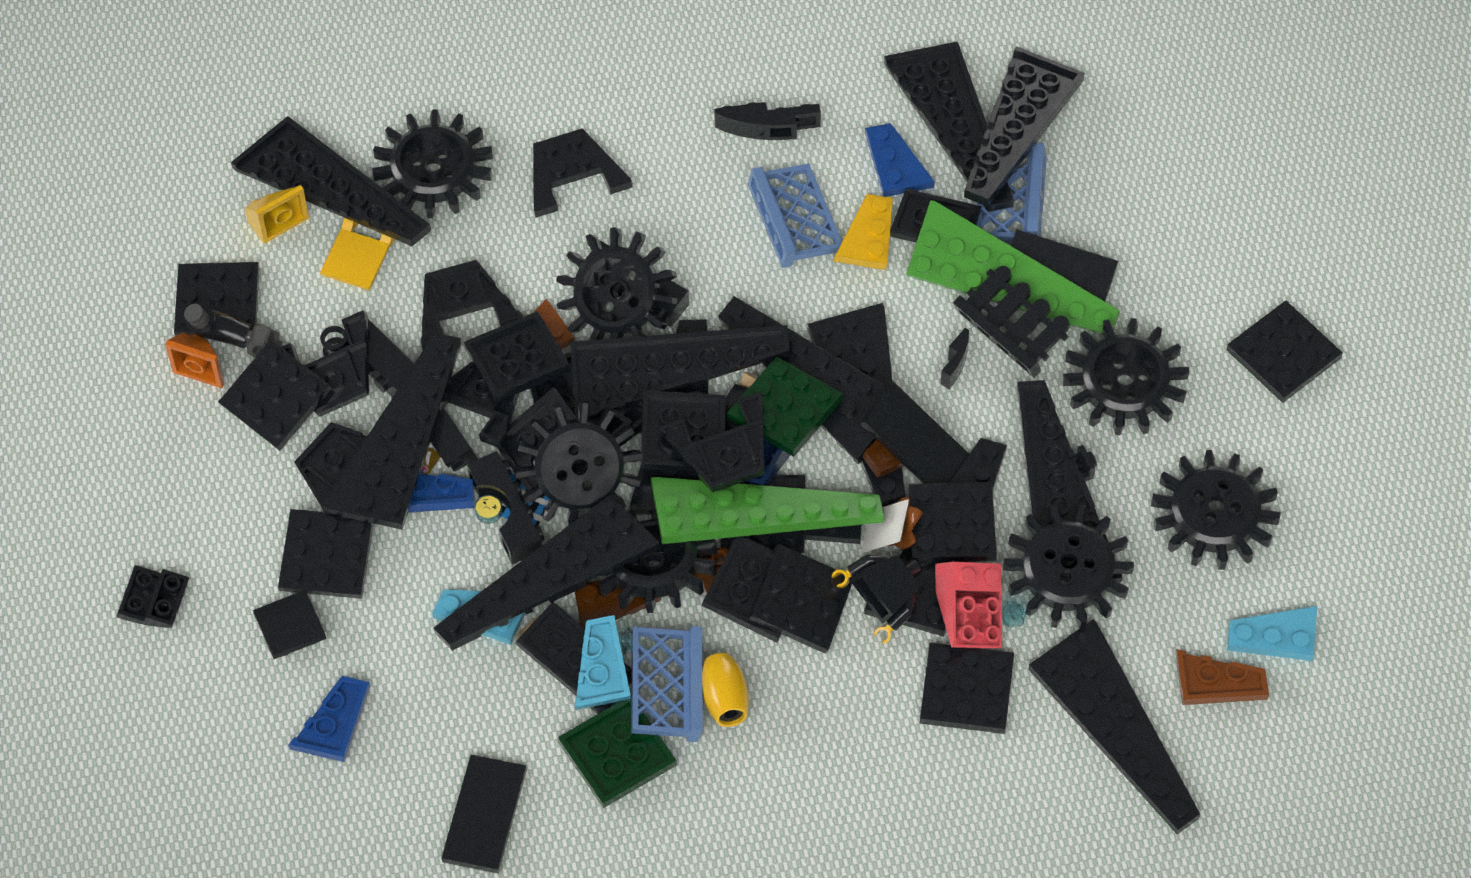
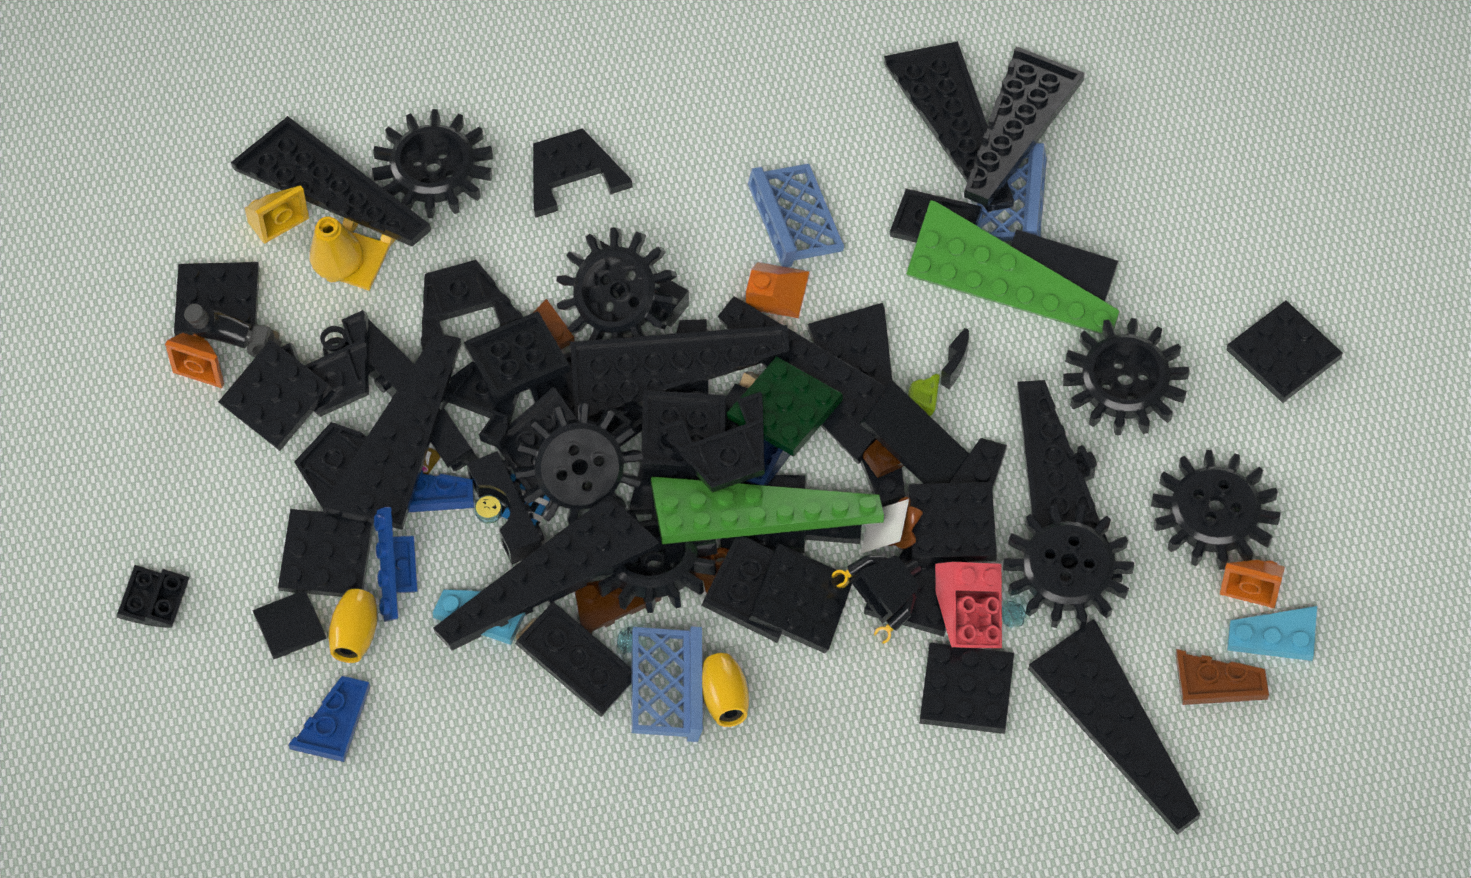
(334, 250): none -> yellow cone
(353, 626): none -> yellow piece
(397, 564): none -> blue bracket
(484, 814): black tile -> none
(602, 667): medium azure wing -> none
(613, 757): dark green plate -> none
(757, 122): black slope -> none
(776, 289): none -> orange slope
(868, 235): yellow wing -> none
(895, 162): blue wing -> none
(925, 393): none -> lime tile
(1017, 332): black fence -> none
(1253, 581): none -> orange slope

